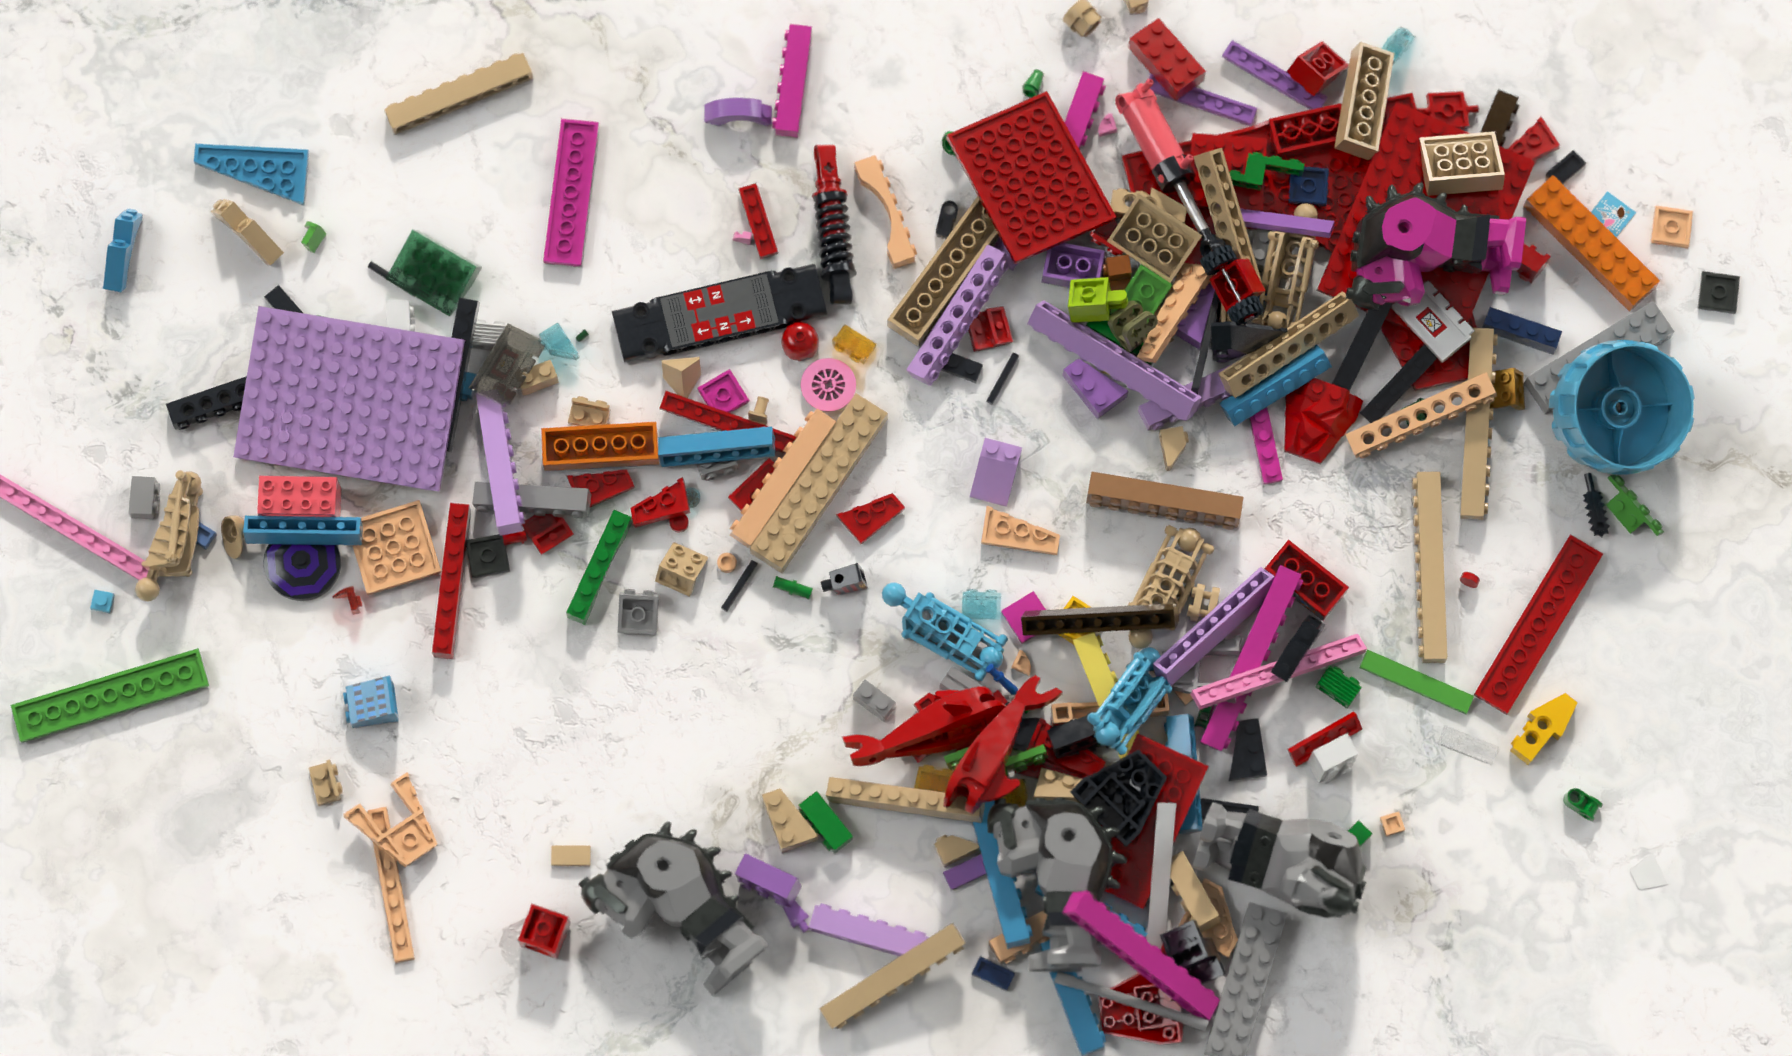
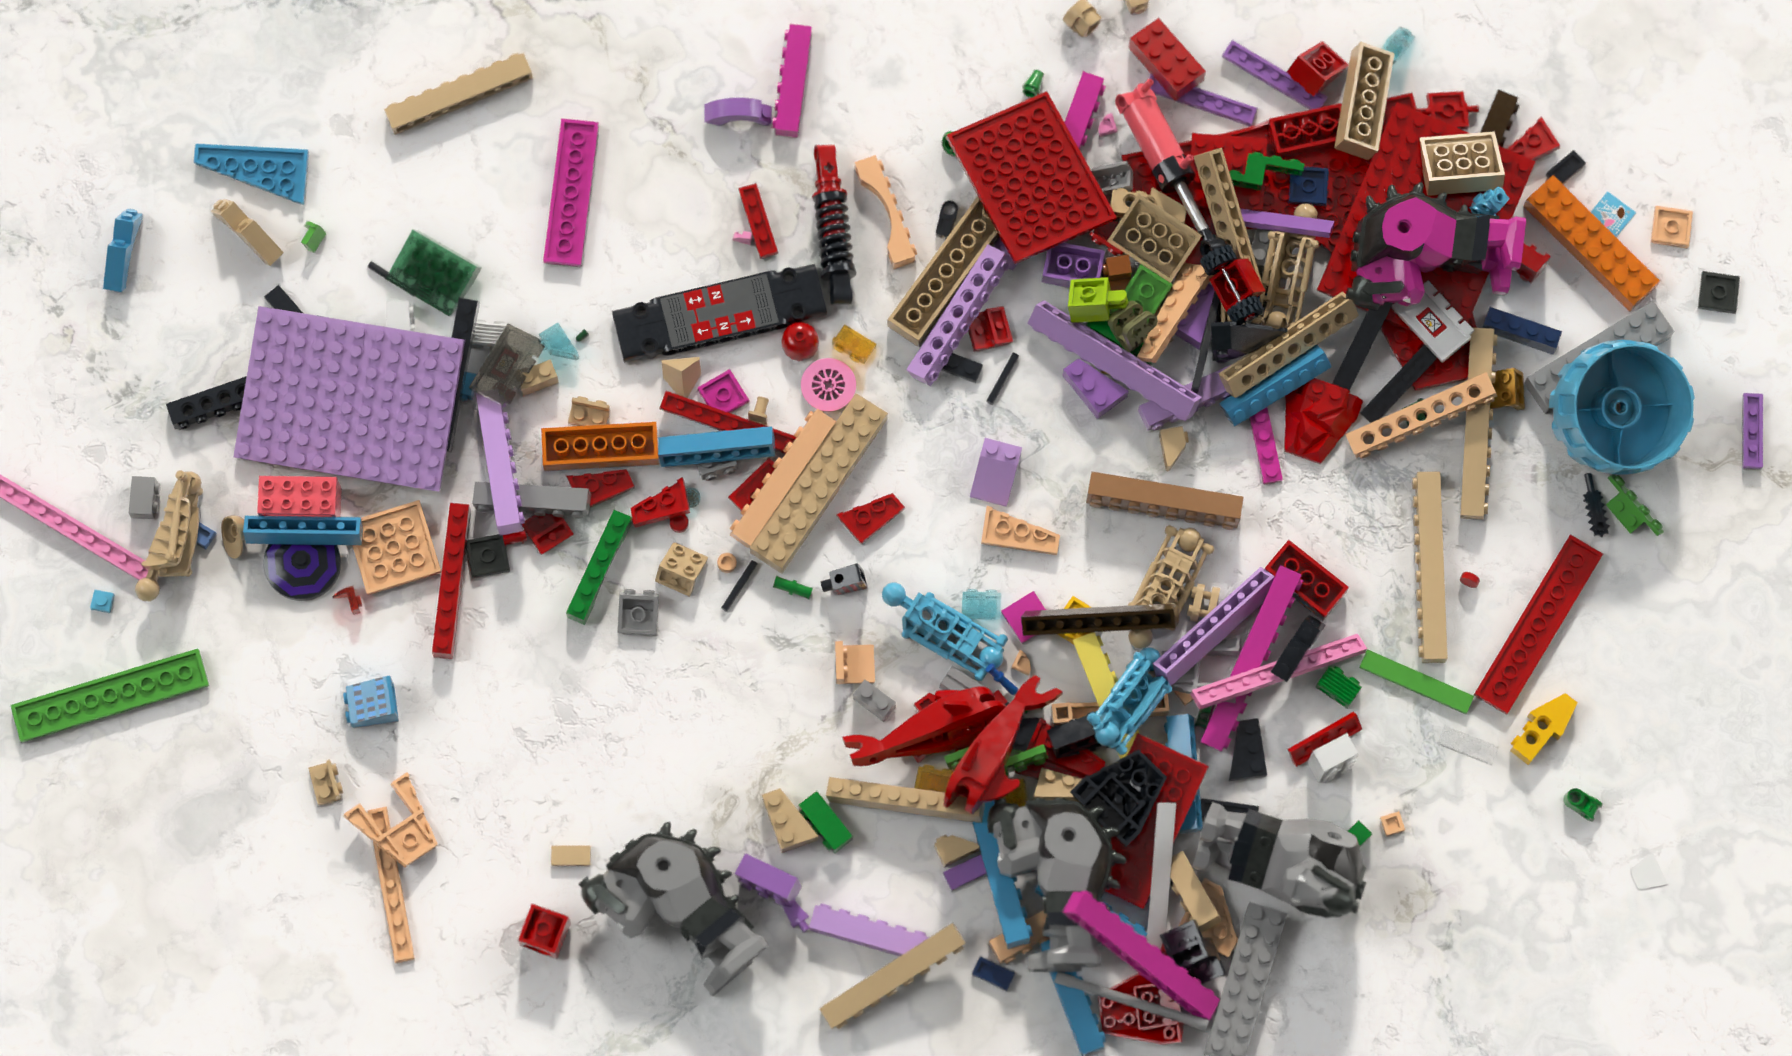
(854, 663): none -> light nougat bracket
(1113, 177): none -> light grey bracket
(1489, 202): none -> medium azure brick
(1752, 431): none -> medium lavender plate

